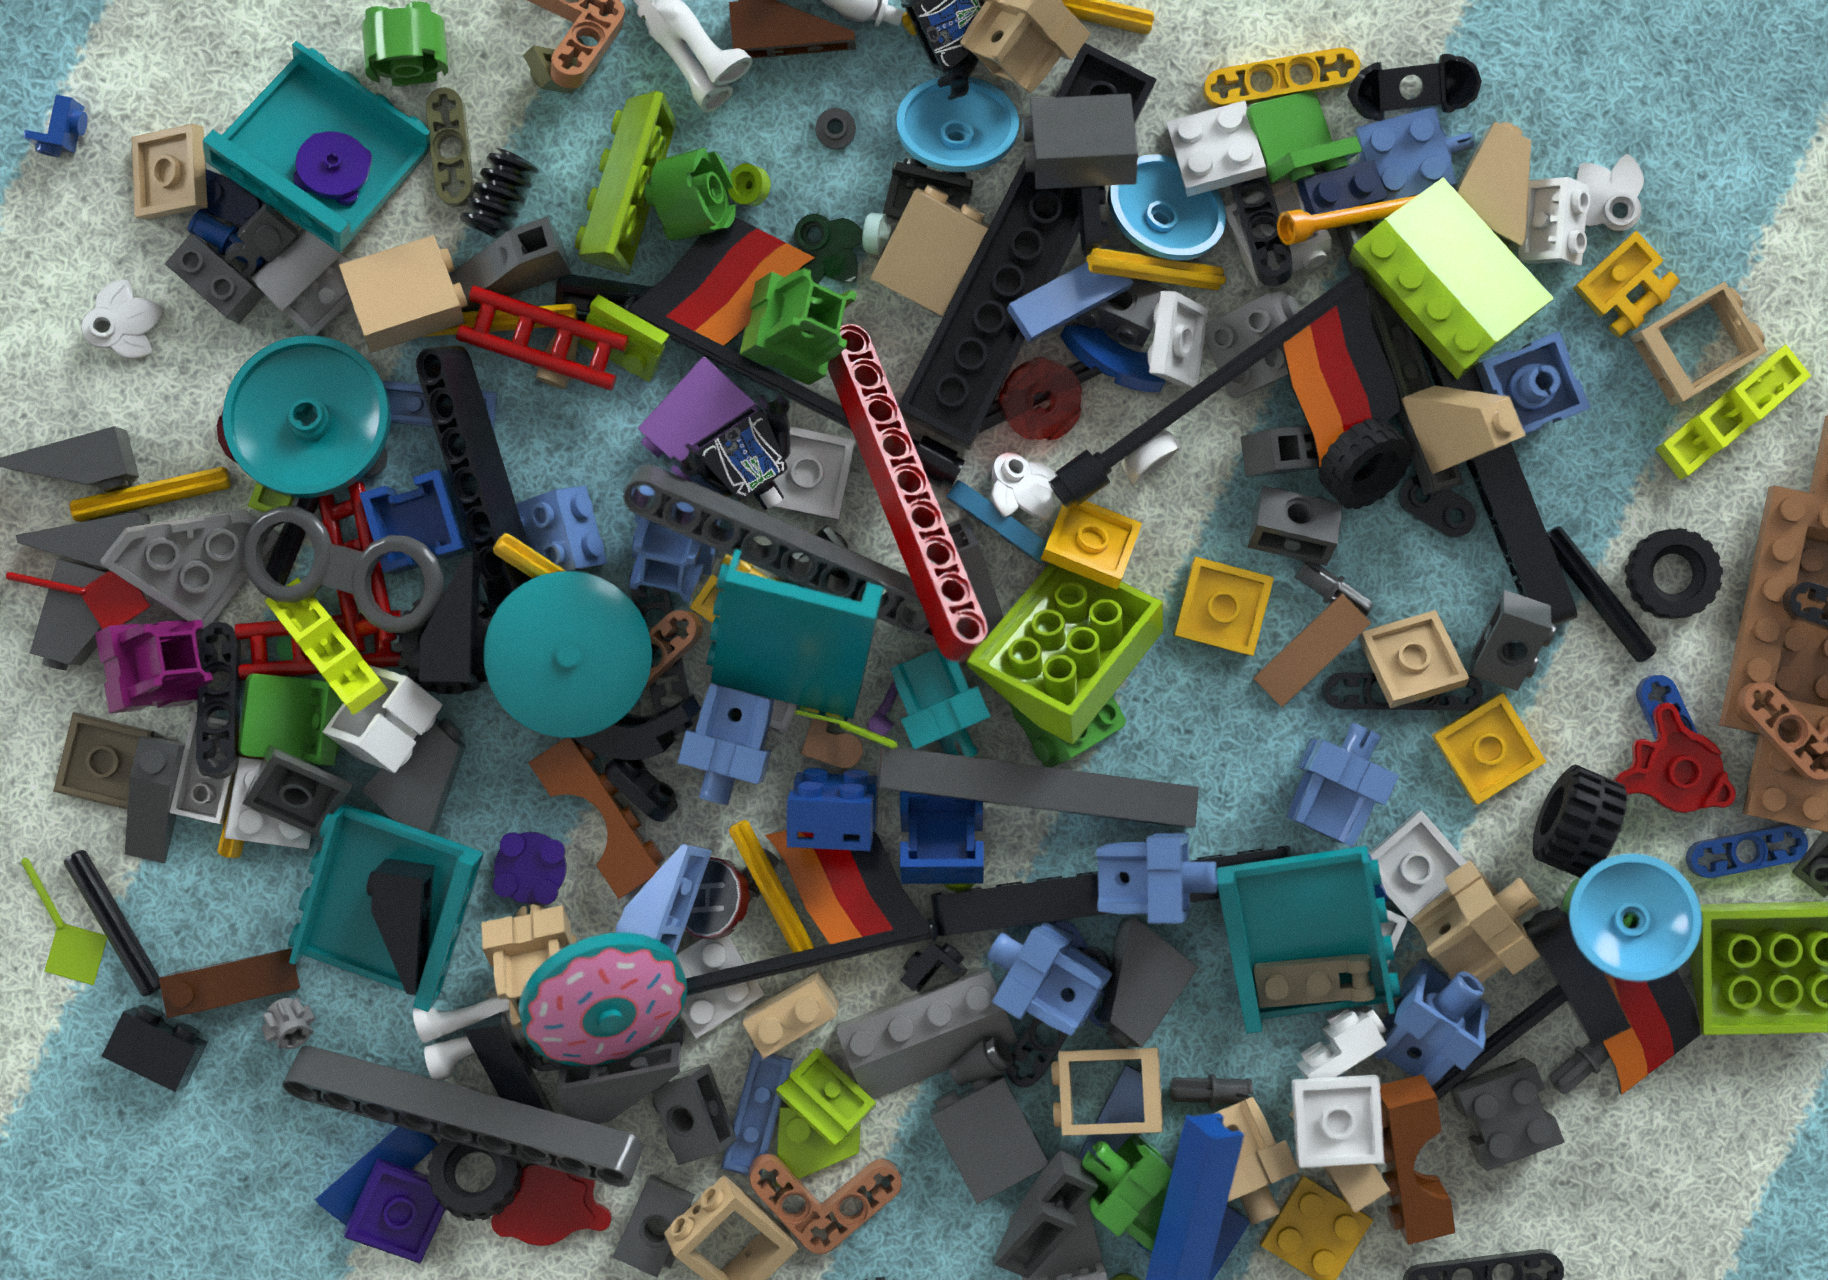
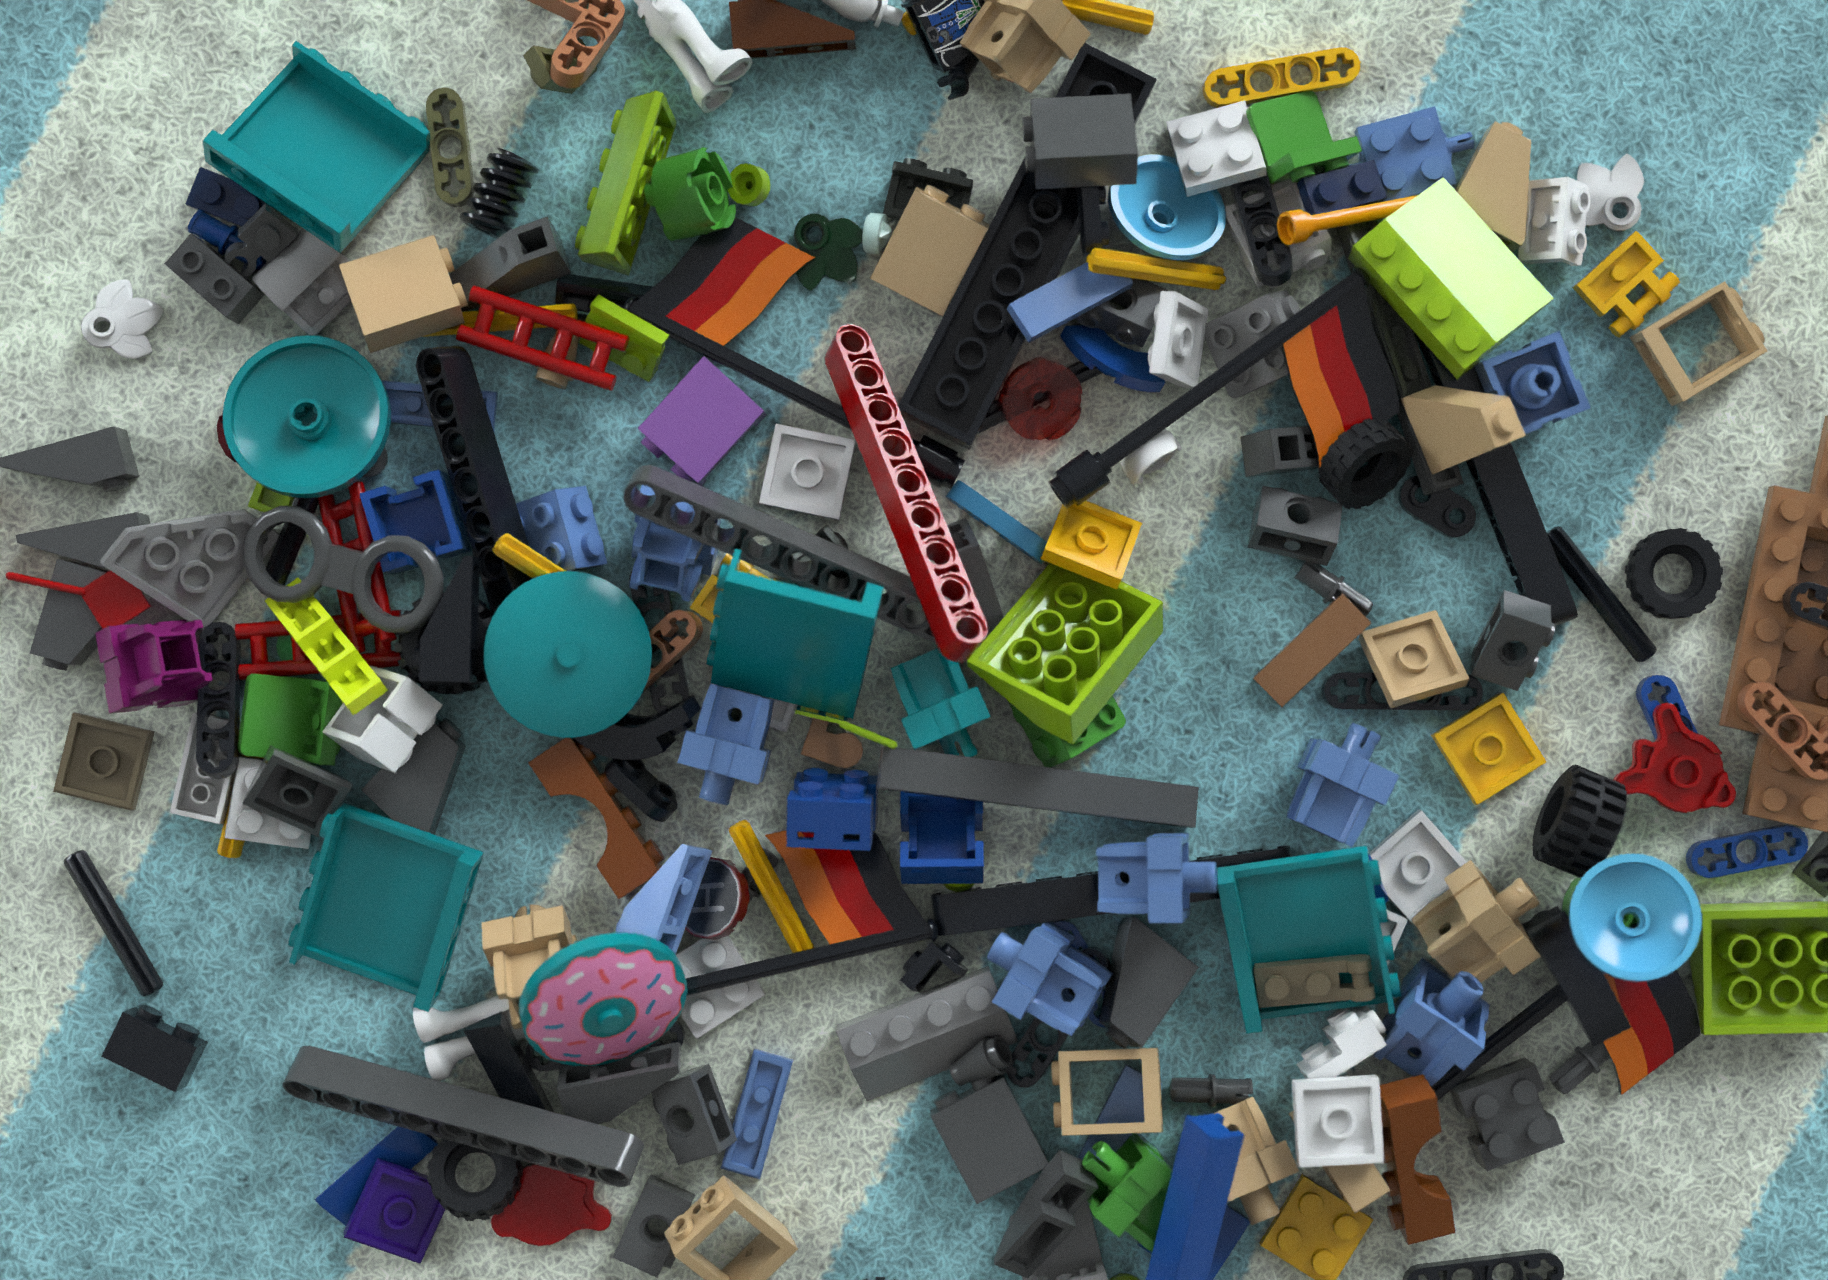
(65, 126): blue bracket -> none
(74, 950): lime piece -> none
(150, 494): yellow axle -> none
(151, 796): dark grey slope -> none
(169, 172): tan plate -> none
(228, 983): reddish brown slope -> none
(288, 1023): light grey gear -> none
(332, 166): dark purple piece -> none
(403, 915): black slope -> none
(404, 44): bright green brick -> none
(529, 867): dark purple piece -> none
(744, 454): black torso -> none
(791, 1013): tan brick -> none
(795, 325): bright green piece -> none
(805, 1149): lime wing -> none
(814, 1212): nougat beam -> none
(826, 1098): lime plate -> none
(840, 140): dark grey plate -> none
(879, 722): medium lavender hand -> none
(957, 132): medium azure dish -> none
(1025, 490): white plate -> none
(1223, 606): yellow plate -> none
(1450, 82): black piece -> none
(1733, 412): neon yellow slope -> none

